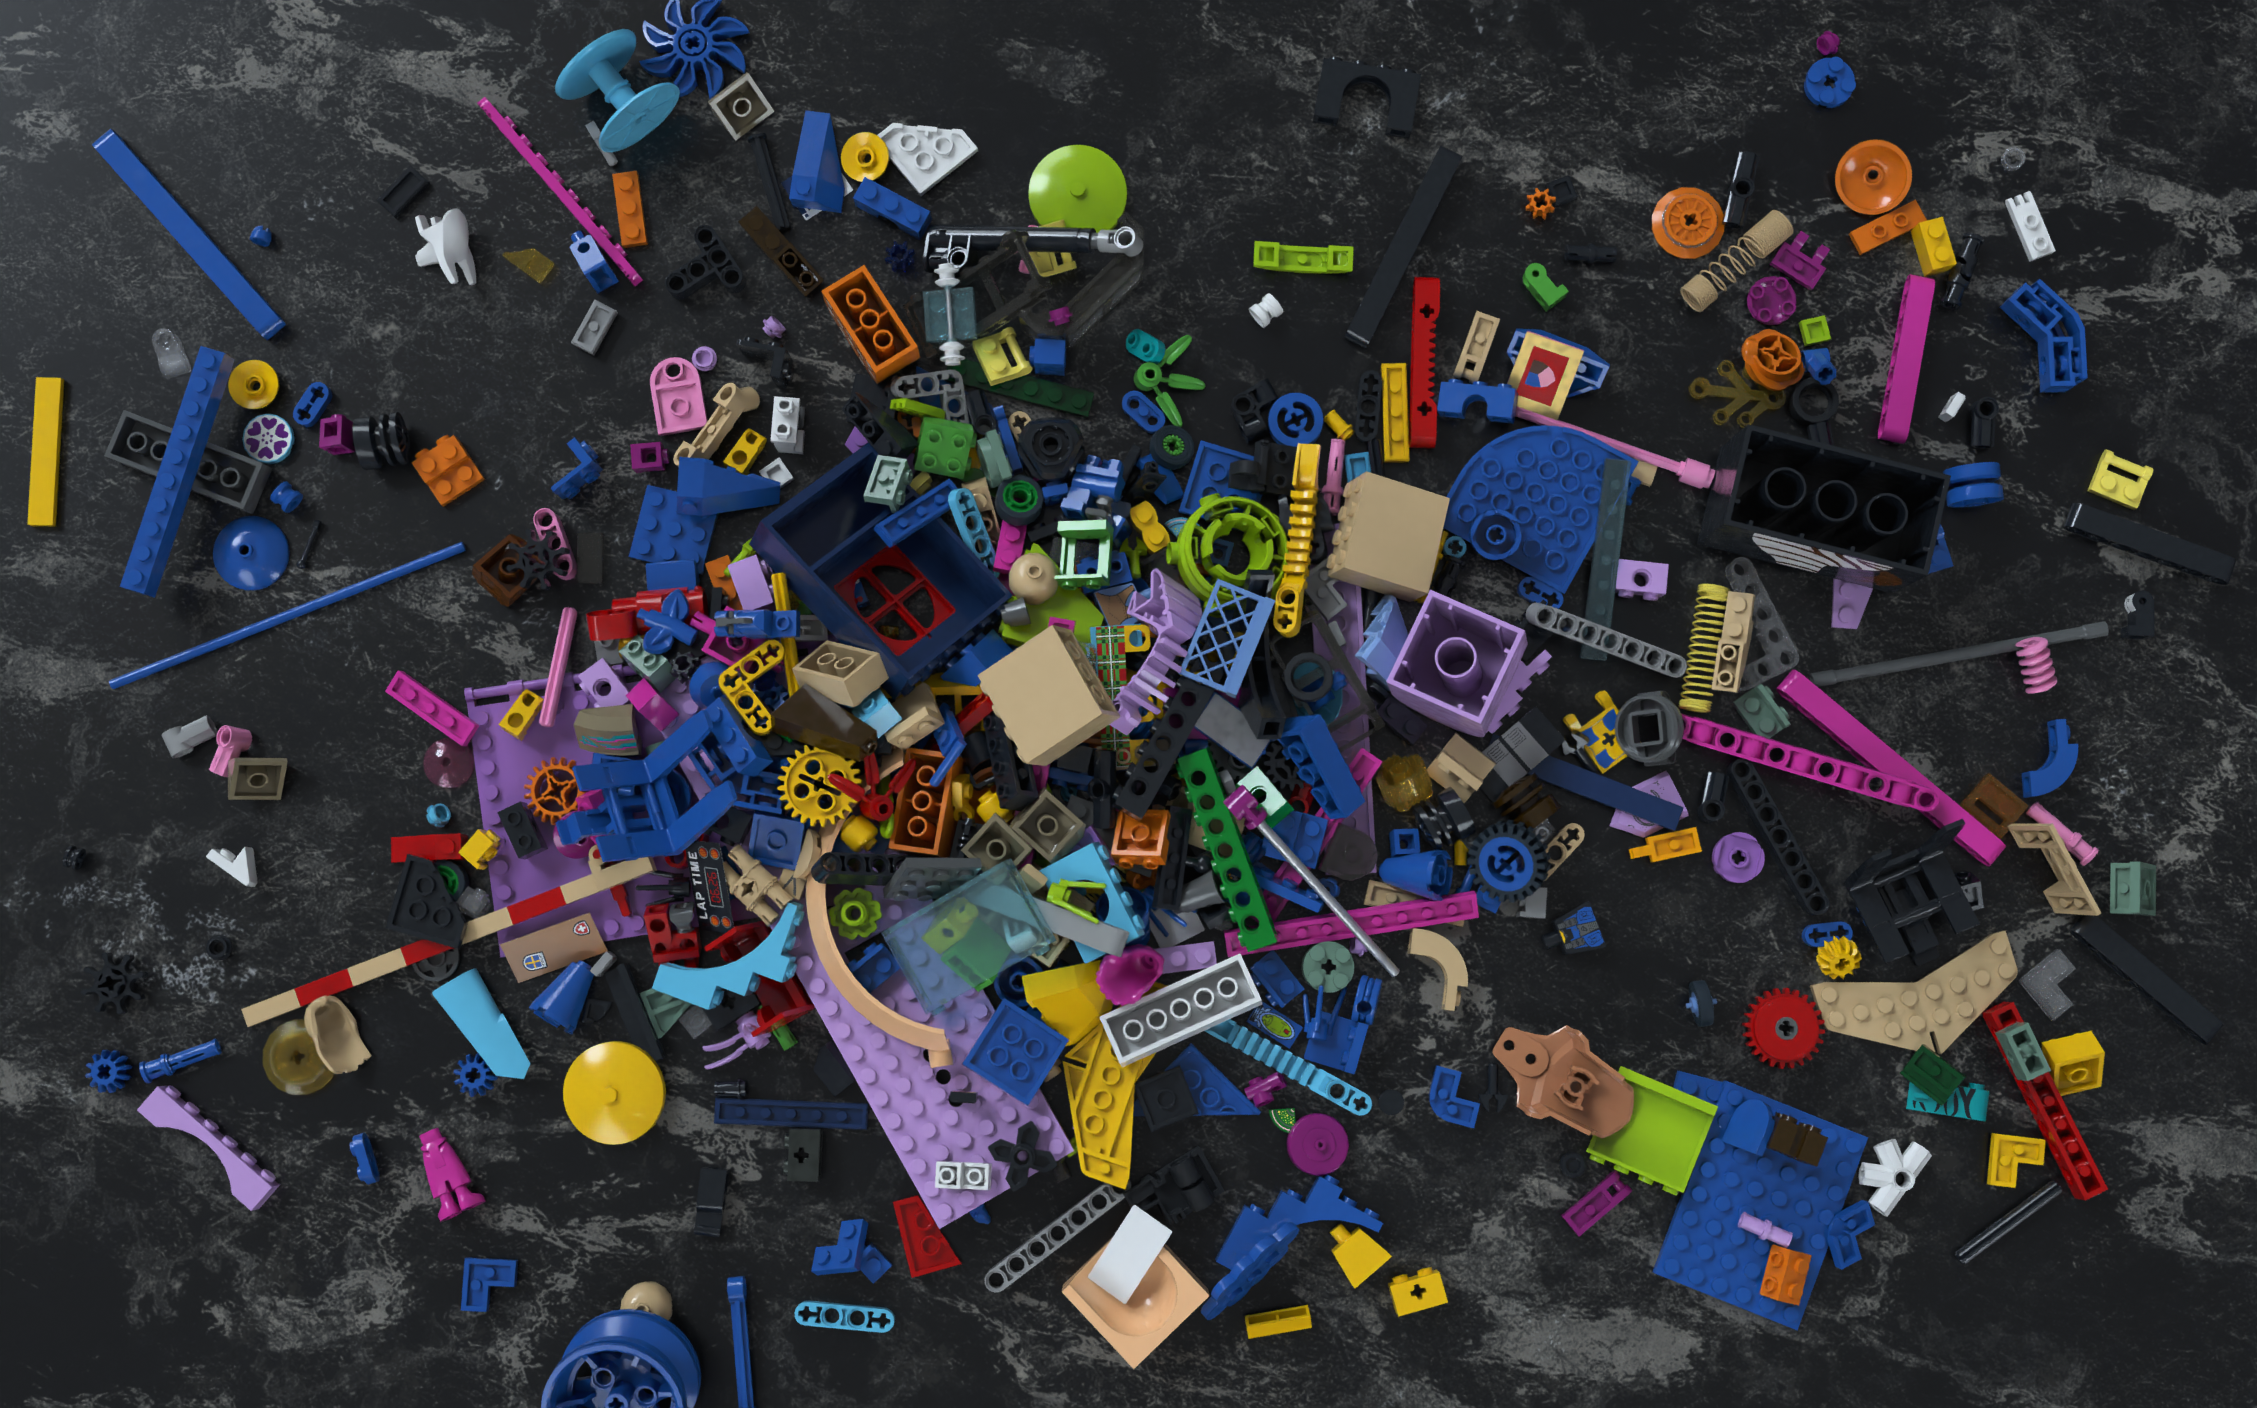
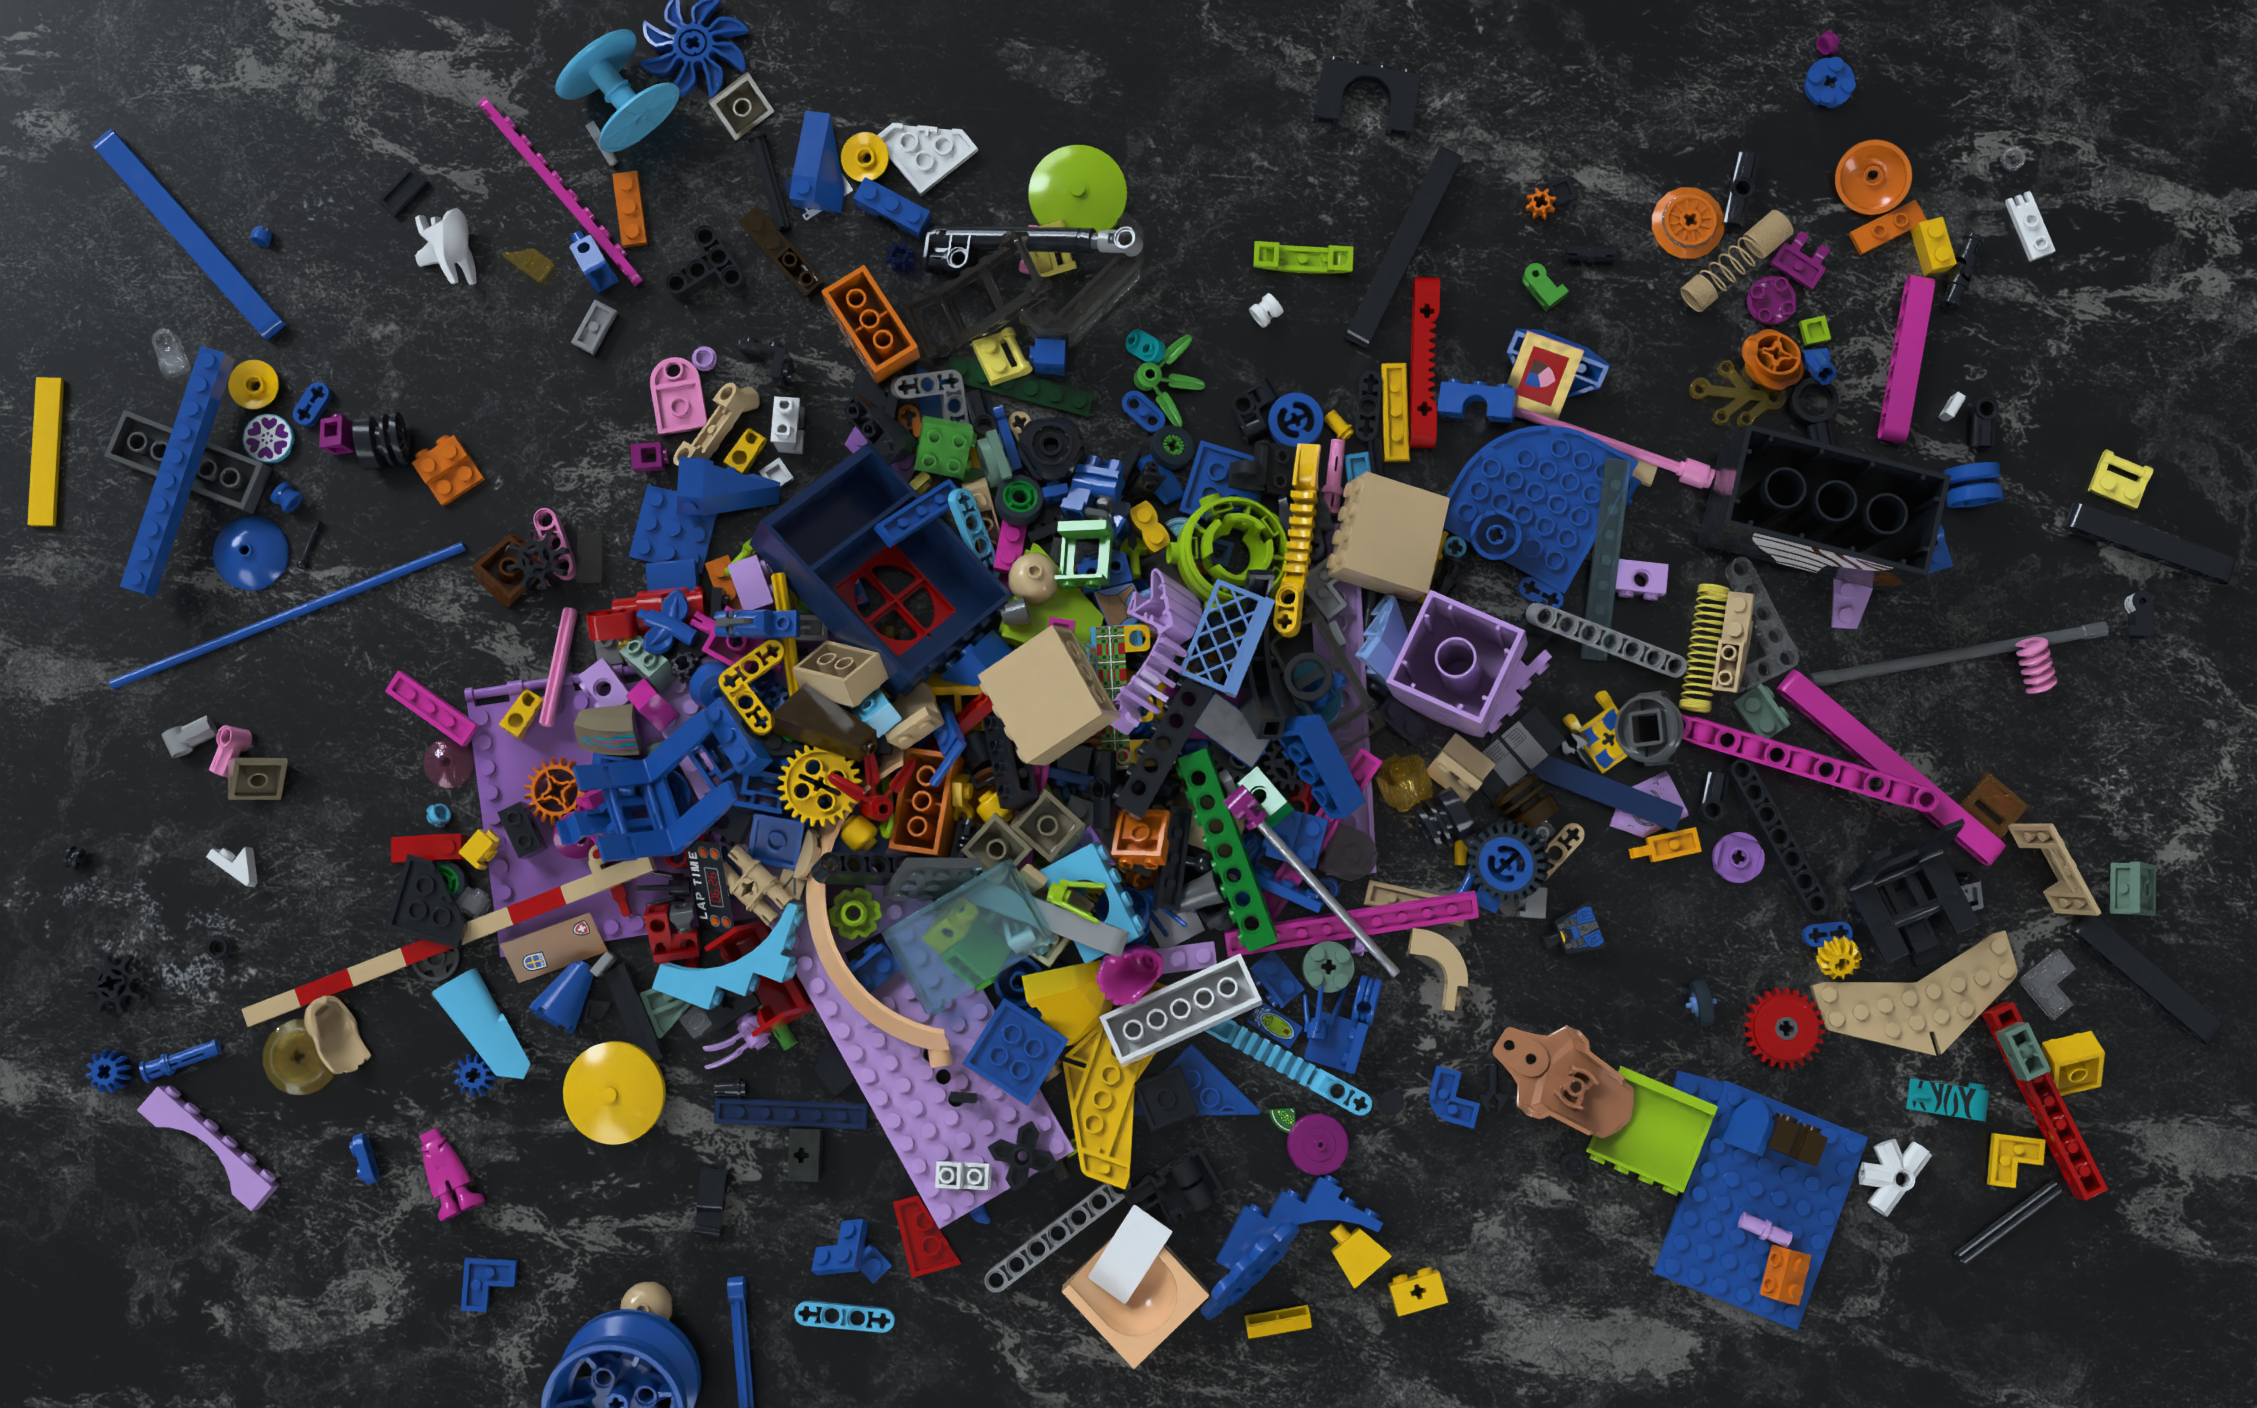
(586, 472): blue bracket -> none
(773, 327): lavender plate -> none
(888, 482): sand green bracket -> none
(916, 408): lime tile -> none
(949, 314): clear light blue plate -> none
(1060, 315): magenta plate -> none
(1261, 1089): magenta plate -> none
(1409, 837): blue plate -> none
(1419, 873): blue cone -> none
(1476, 346): tan plate -> none
(1596, 1203): magenta plate -> none
(1843, 1231): blue plate -> none
(1932, 1074): dark green plate -> none
(2058, 765): blue arch -> none
(2059, 357): blue brick -> none
(2073, 841): bright pink pin -> none

